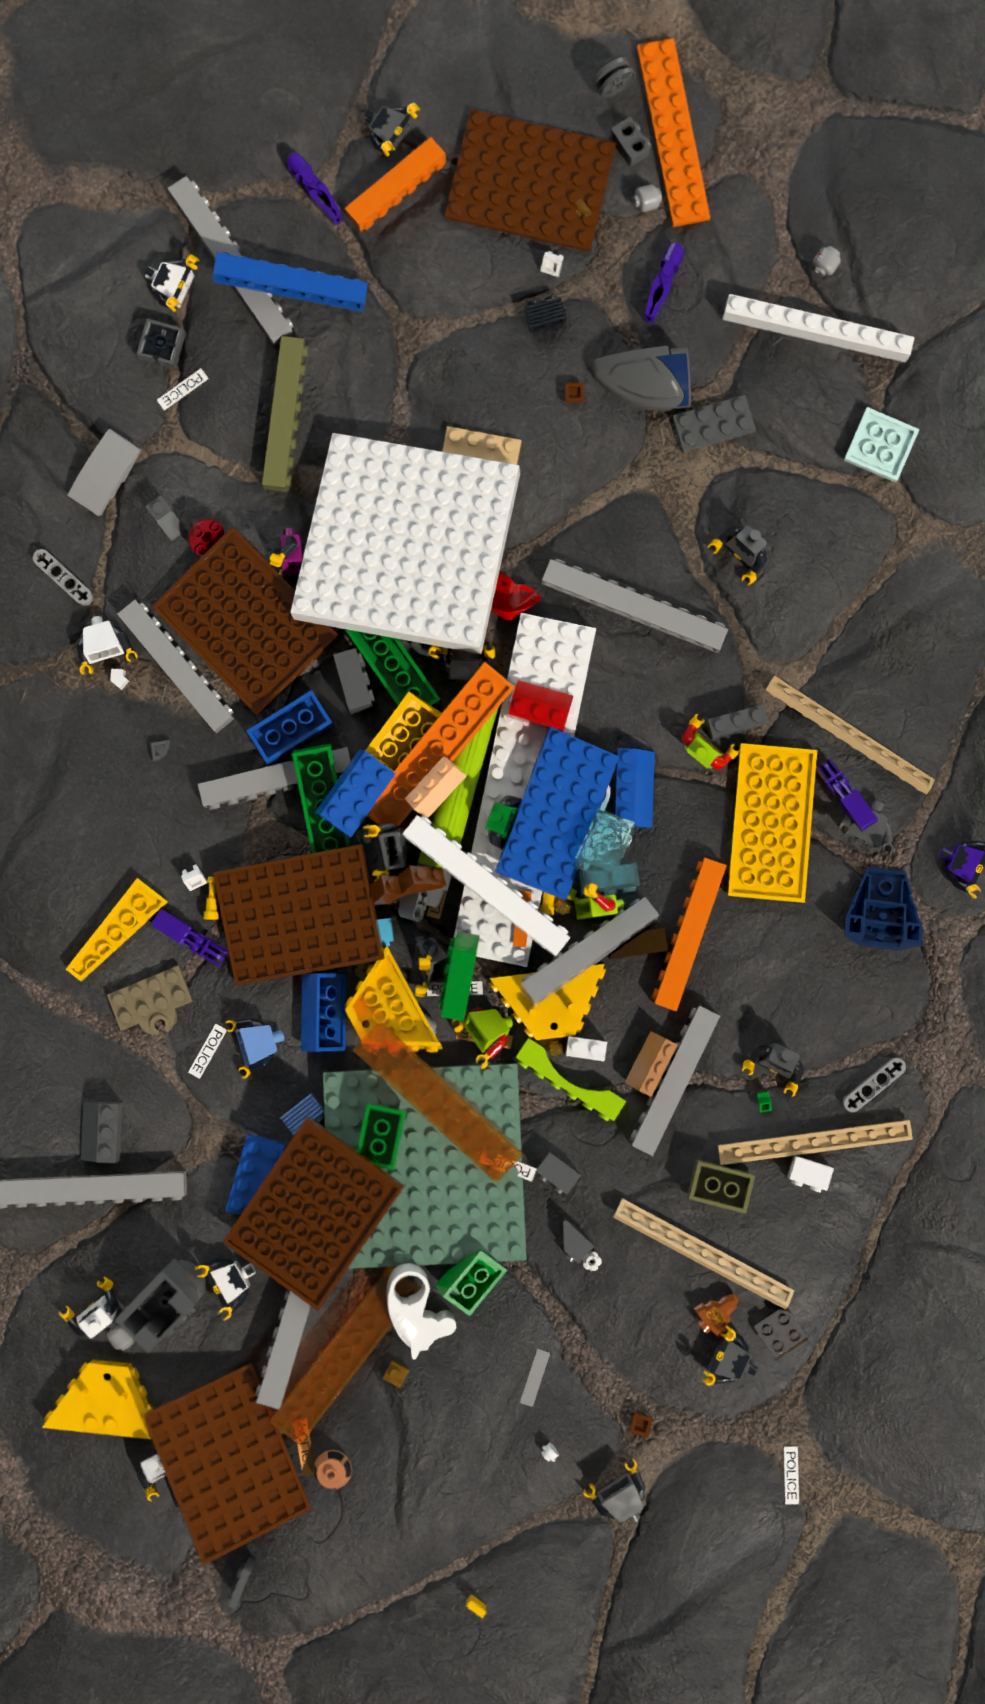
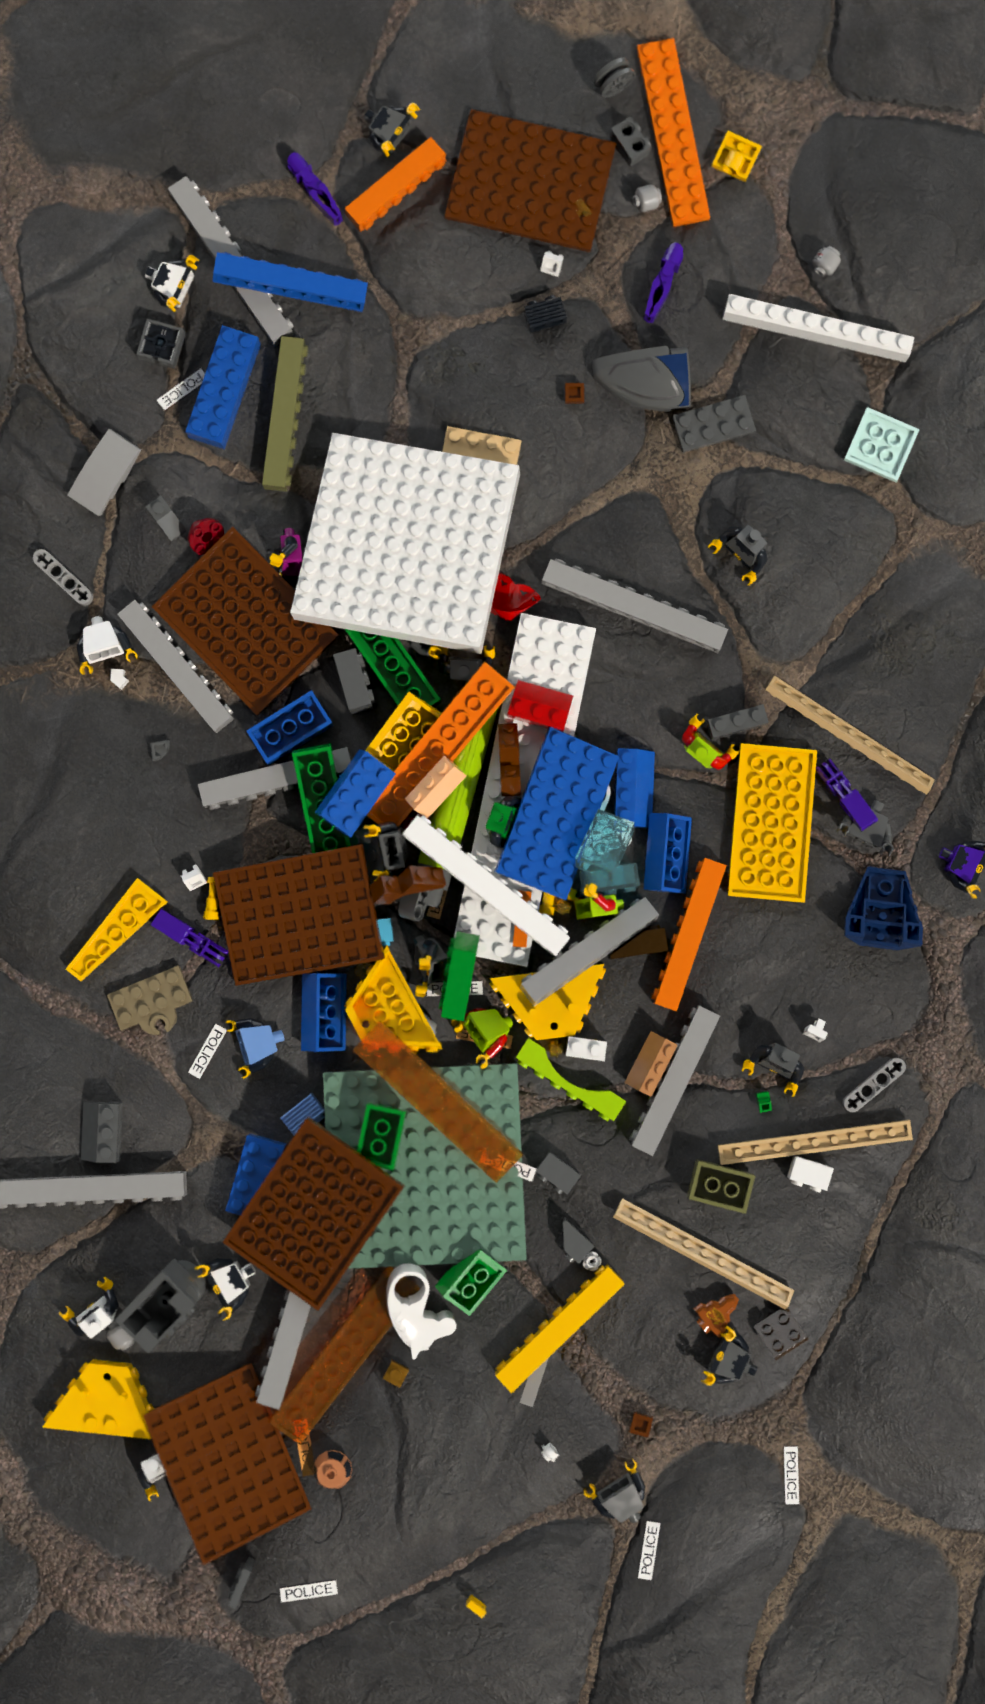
(223, 387): none -> blue brick
(308, 1591): none -> white sticker
(509, 759): none -> reddish brown arch
(559, 1328): none -> yellow brick
(649, 1550): none -> white sticker
(667, 853): none -> blue slope
(736, 156): none -> yellow plate
(816, 1030): none -> white tile

